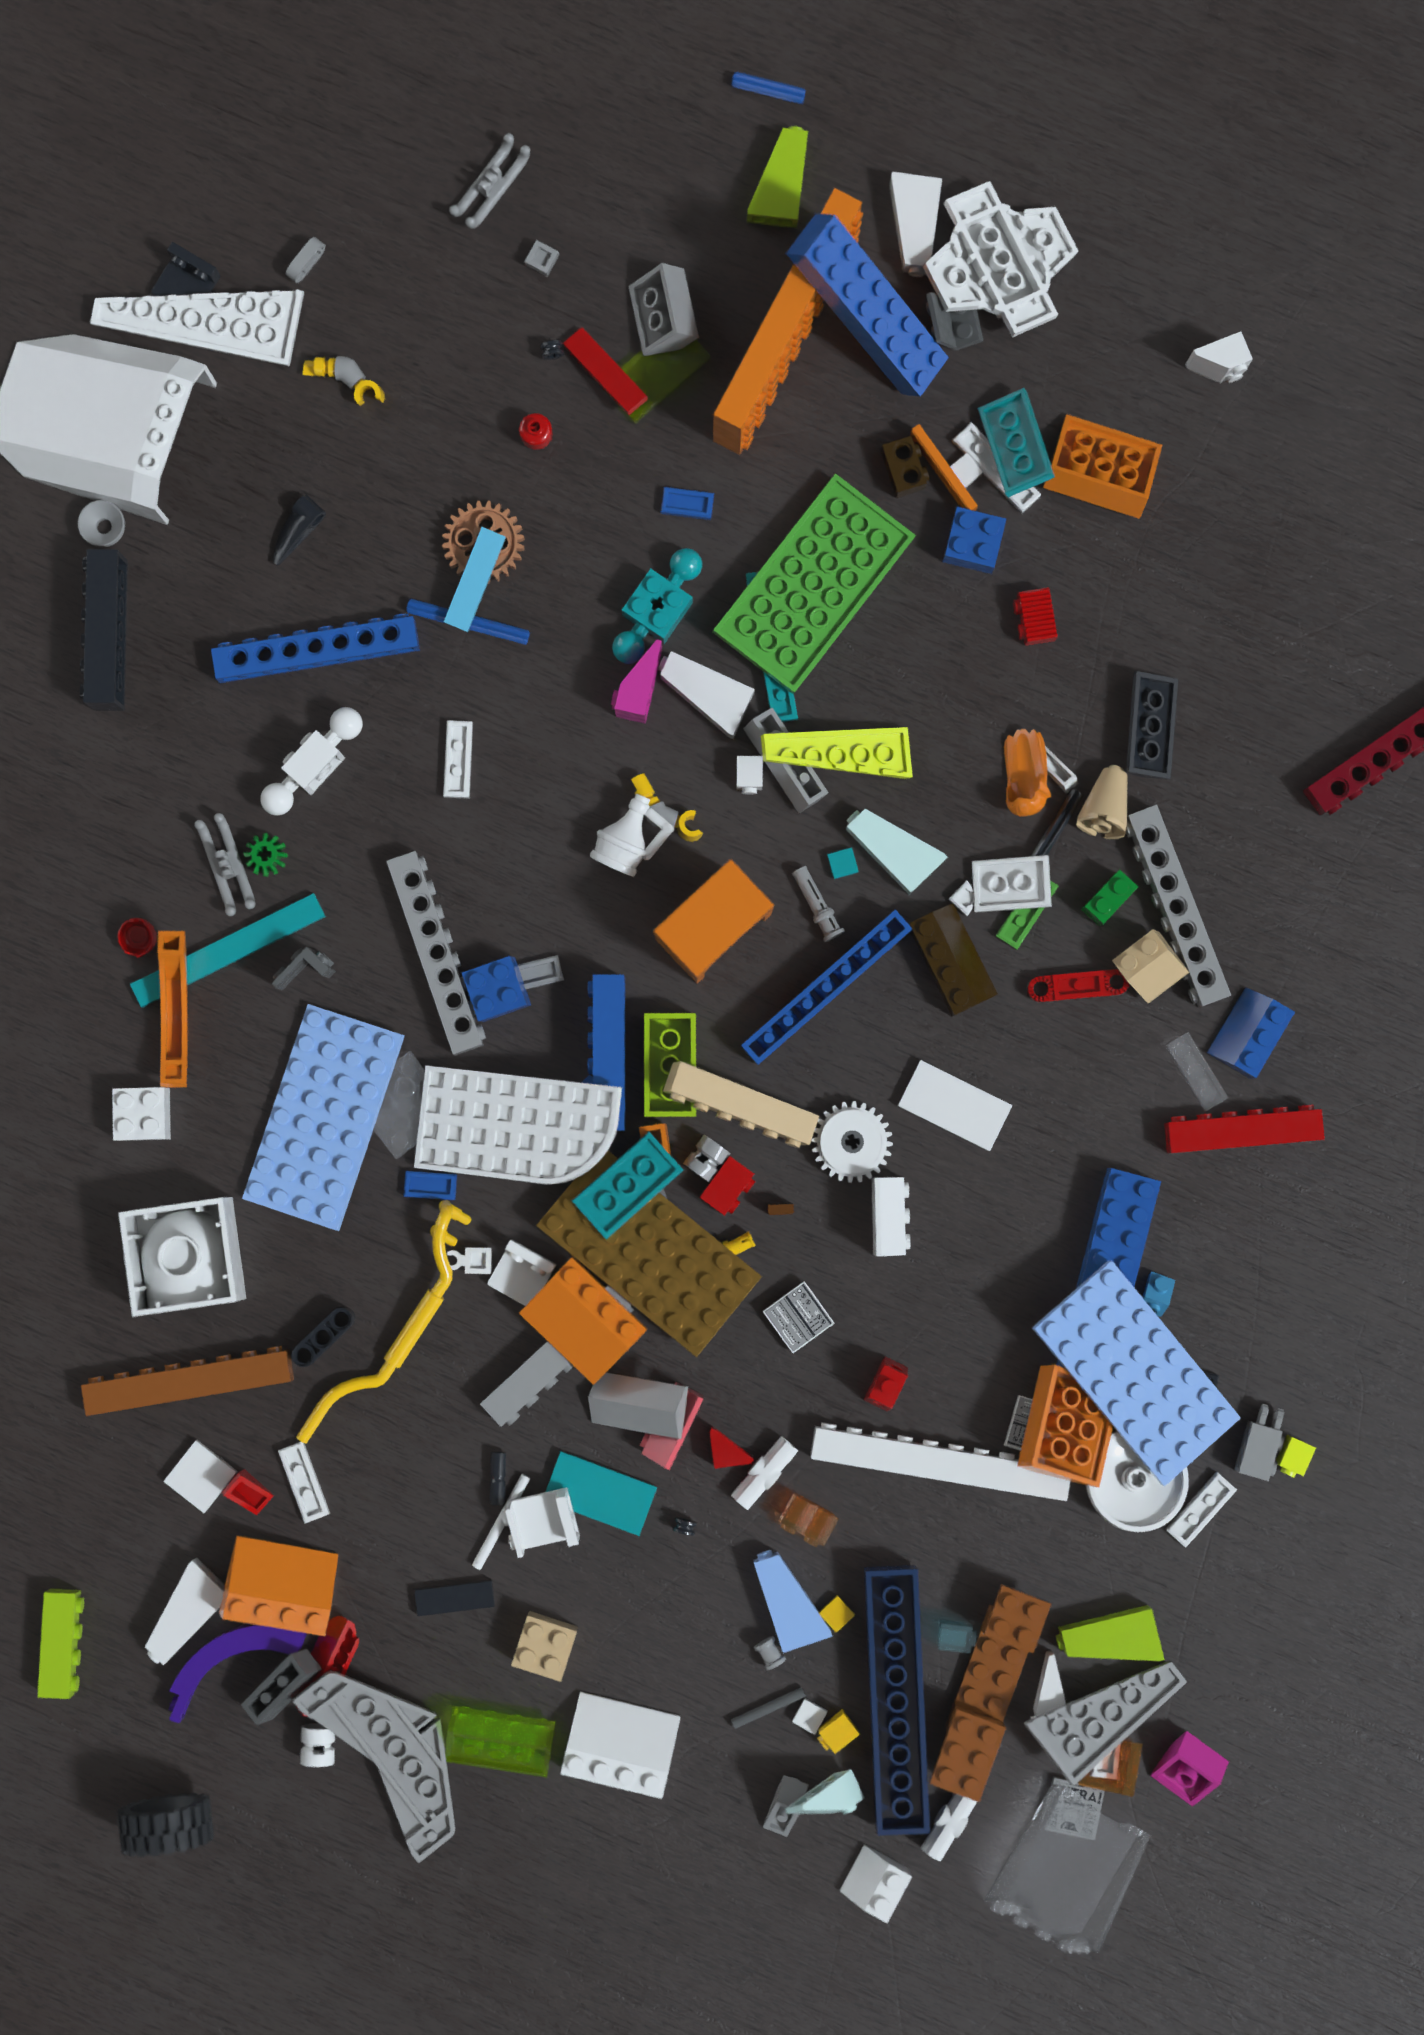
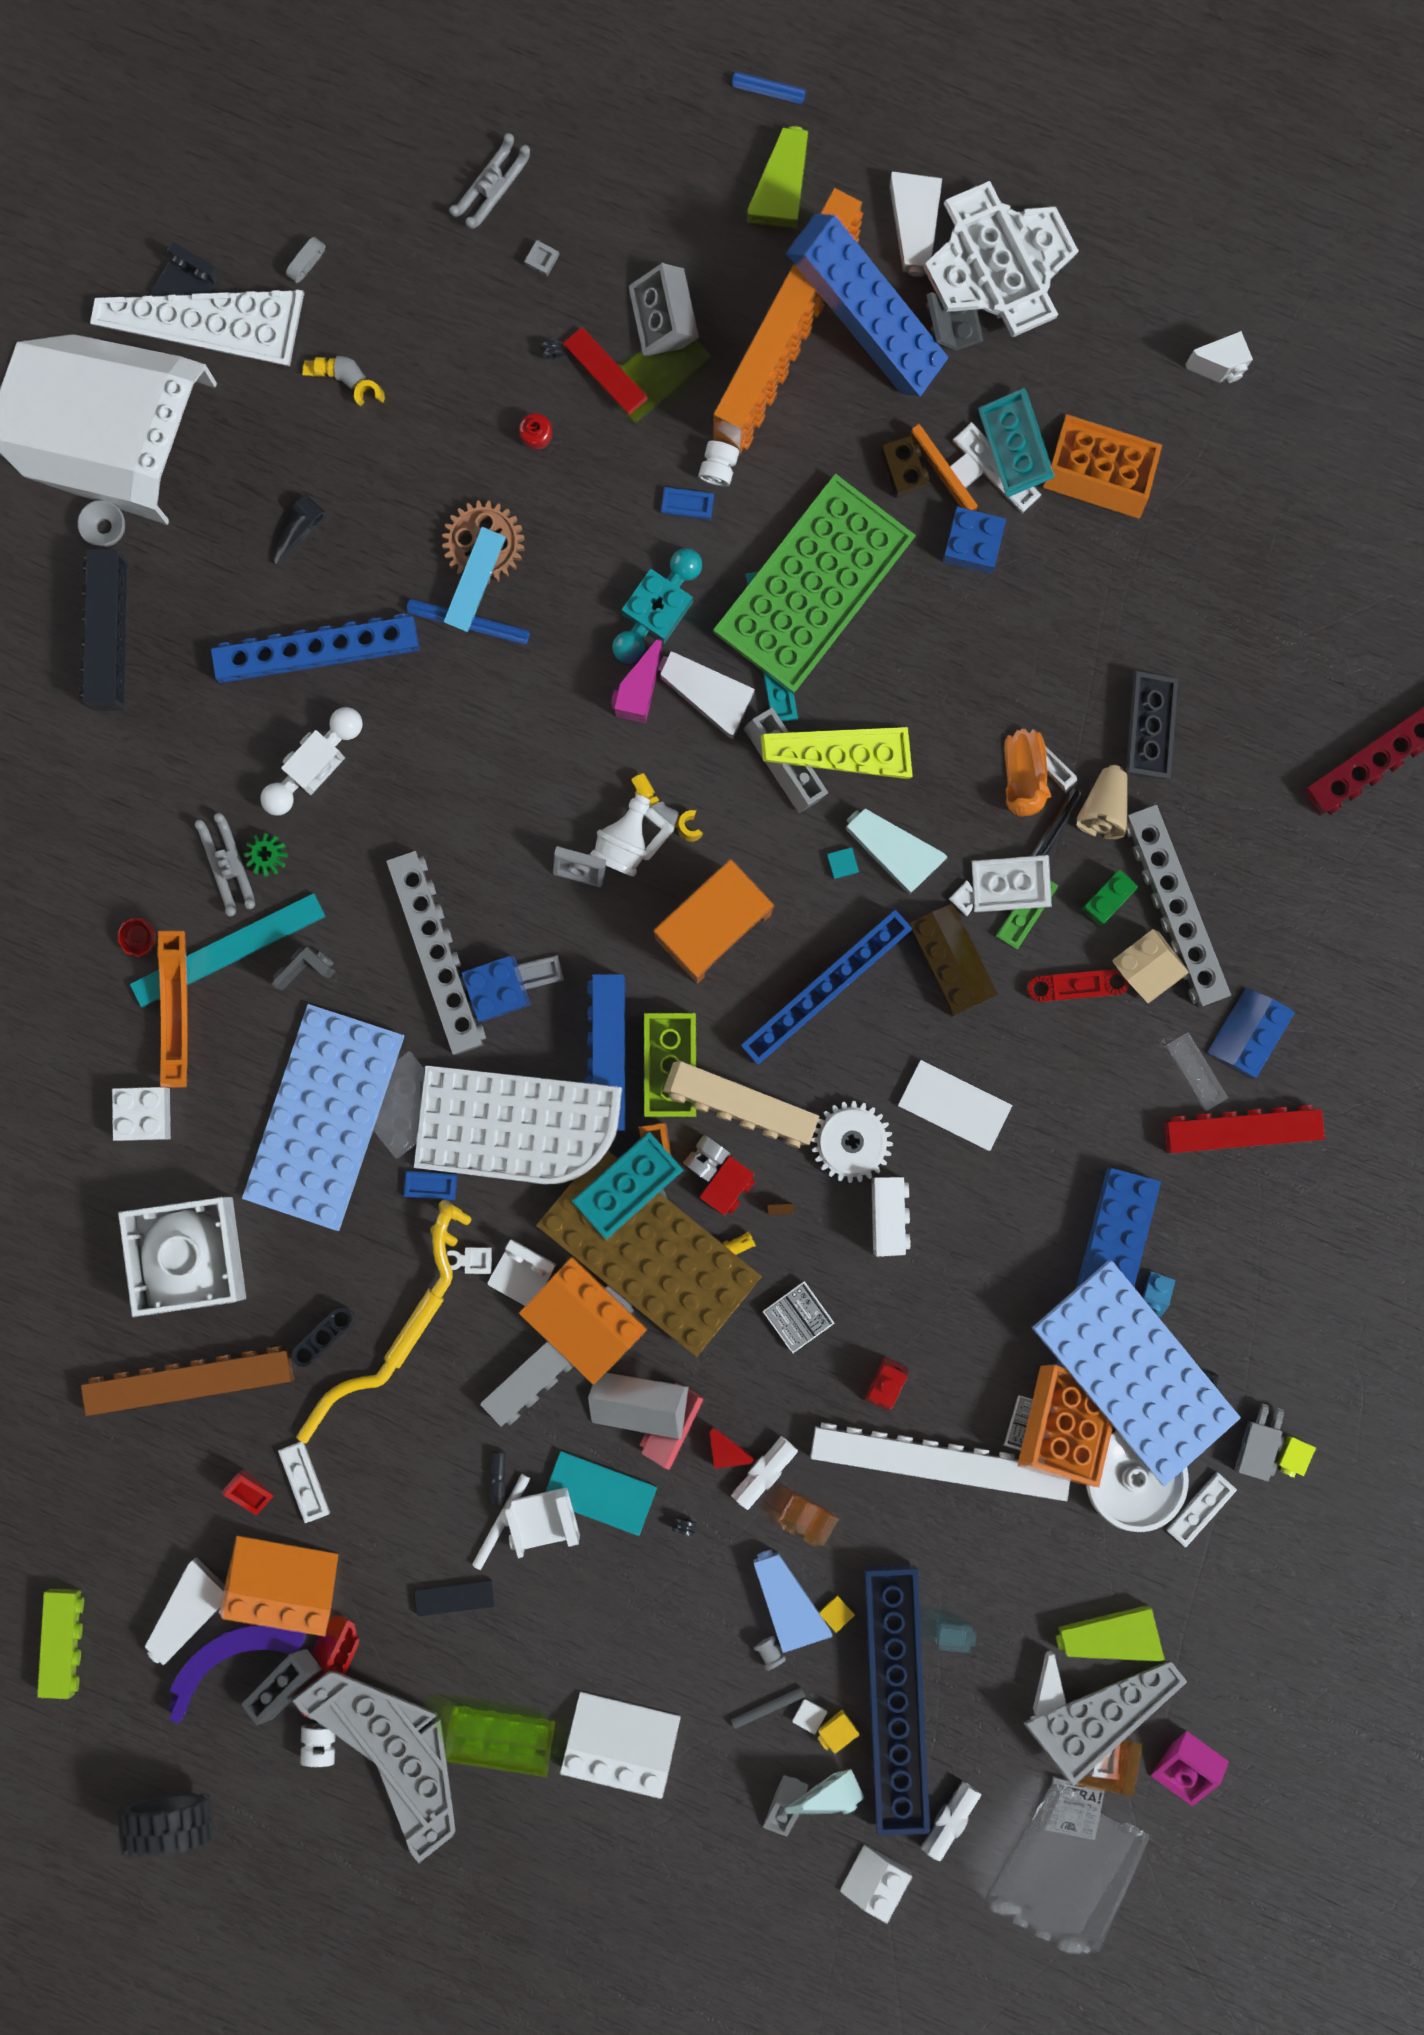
(200, 1476): white tile -> none
(458, 759): white tile -> none
(544, 1646): tan brick -> none
(579, 867): none -> light grey tile
(719, 461): none -> white wheel
(749, 774): white brick -> none
(822, 914): light grey pin -> none
(985, 1692): dark orange bracket -> none
(1036, 616): red brick -> none

